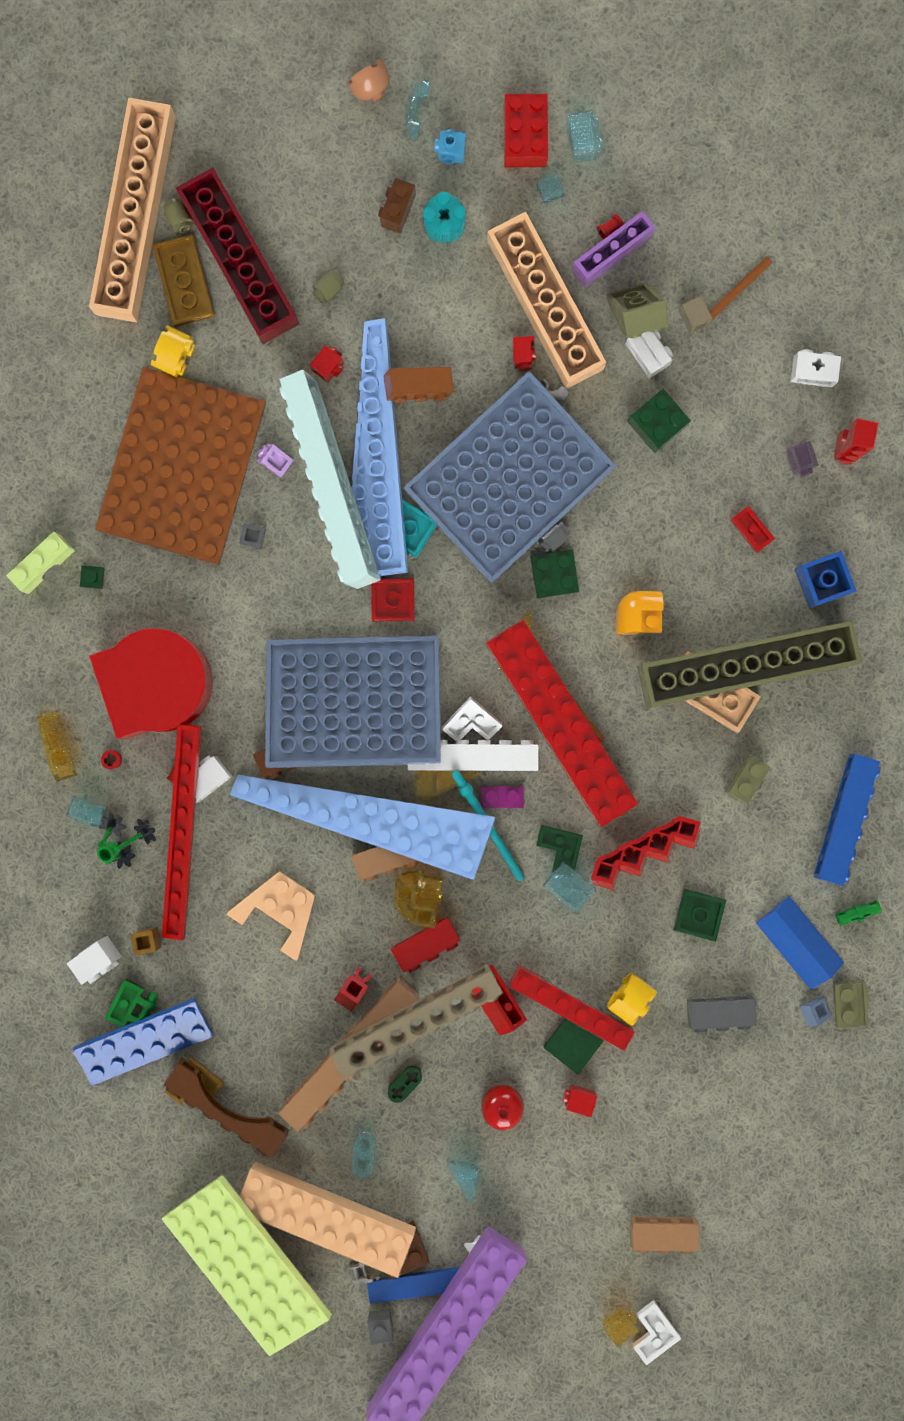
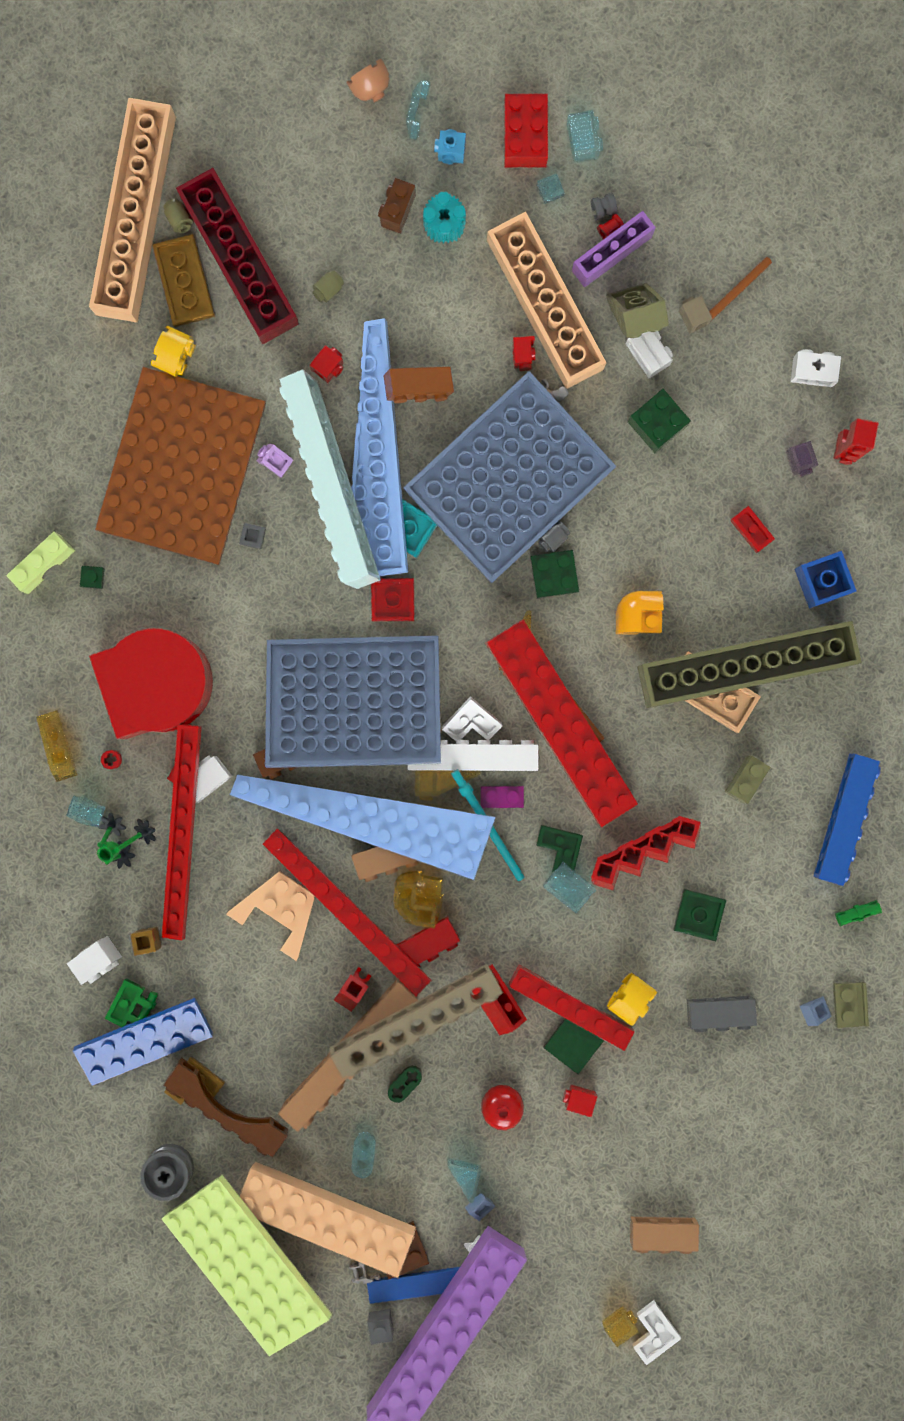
(167, 1172): none -> dark grey wheel
(347, 912): none -> red plate
(480, 1207): none -> sand blue plate
(604, 206): none -> dark grey wheel
(800, 943): blue slope -> none

